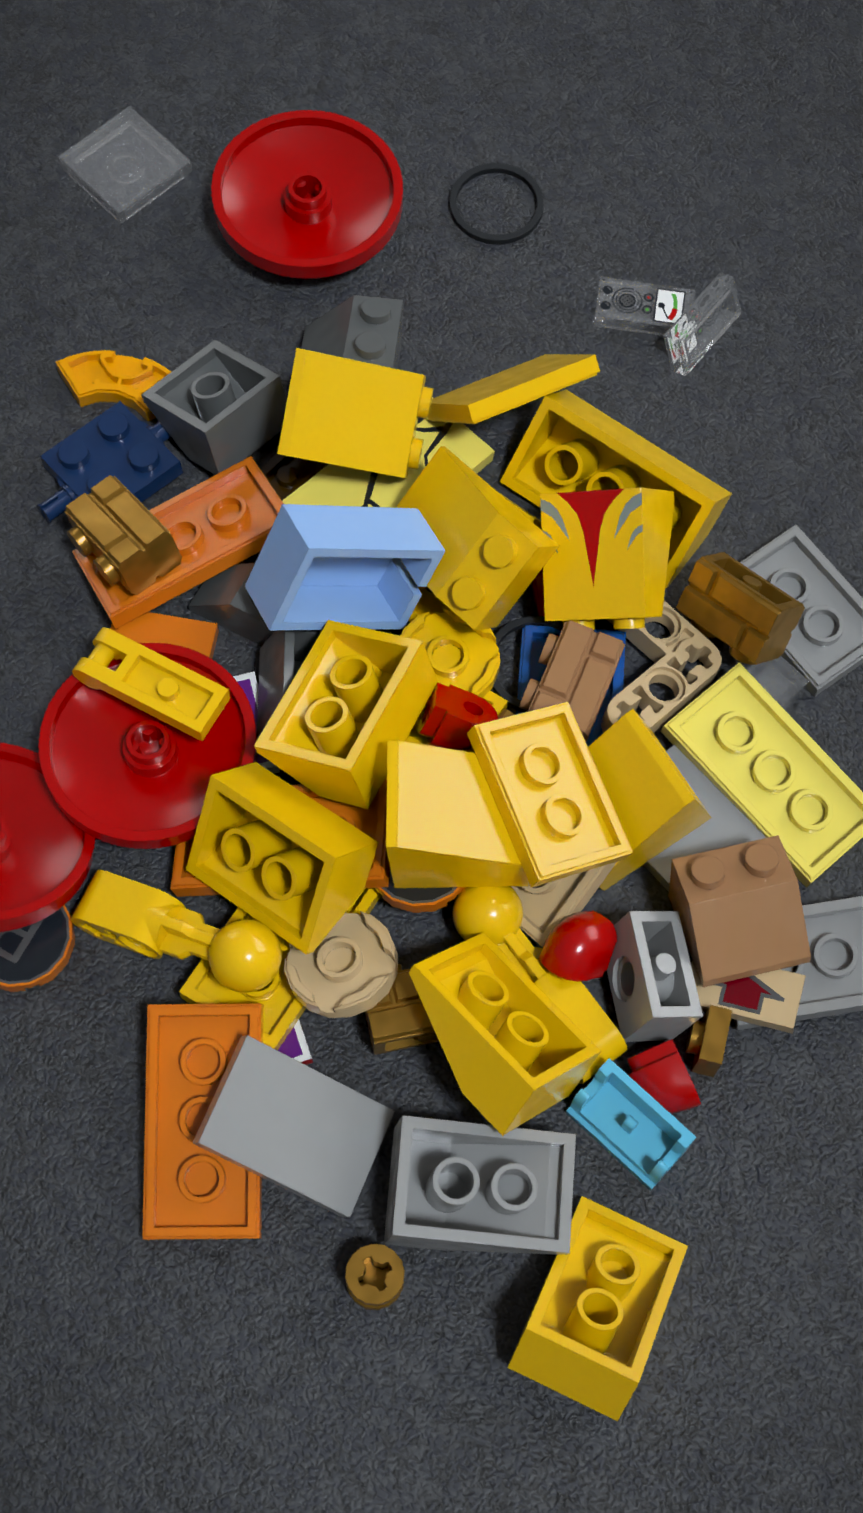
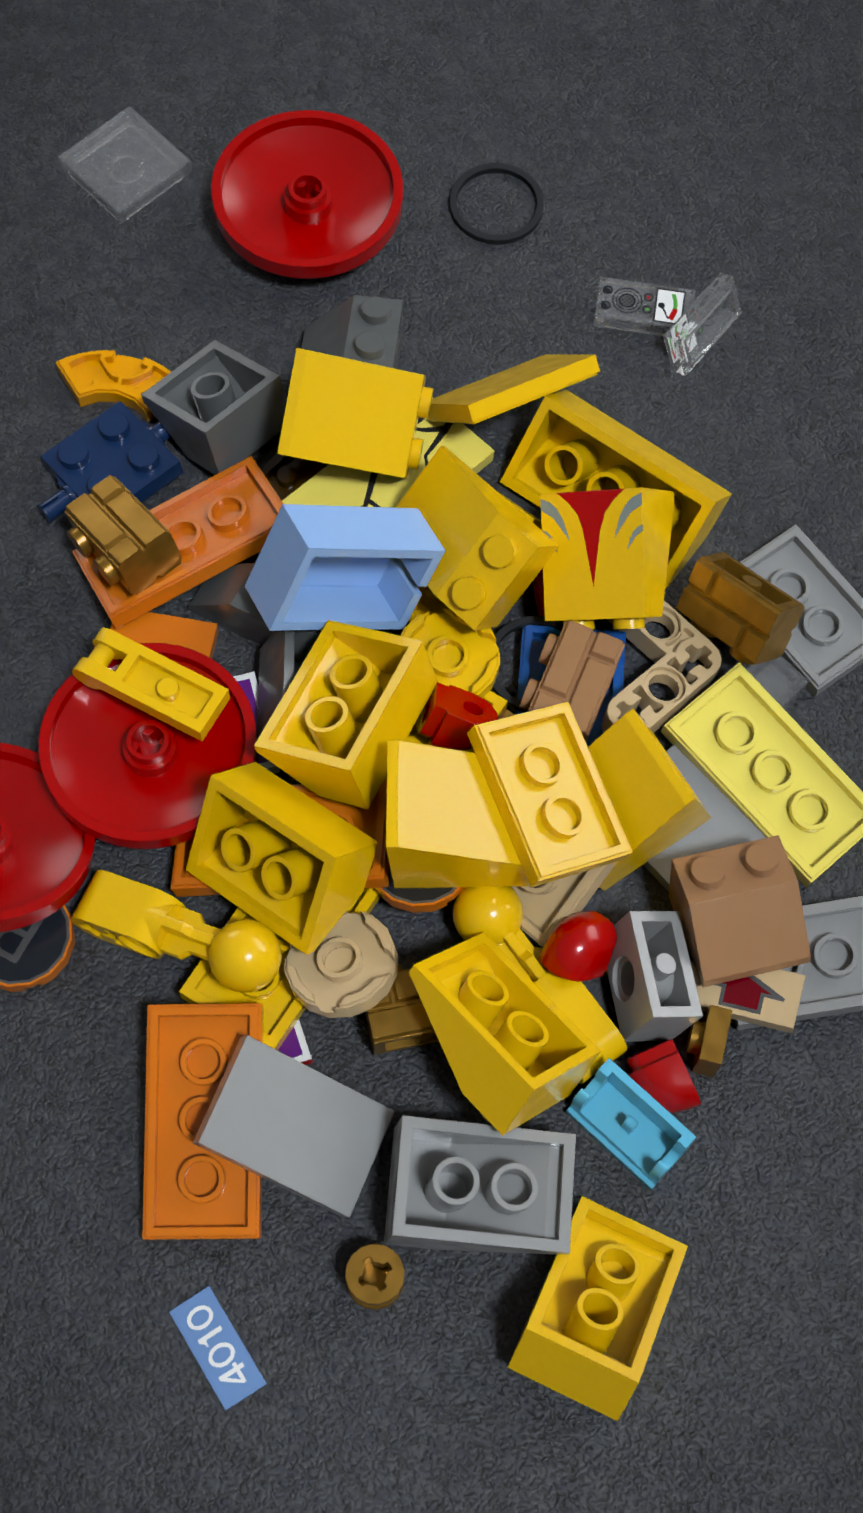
(217, 1348): none -> medium blue sticker

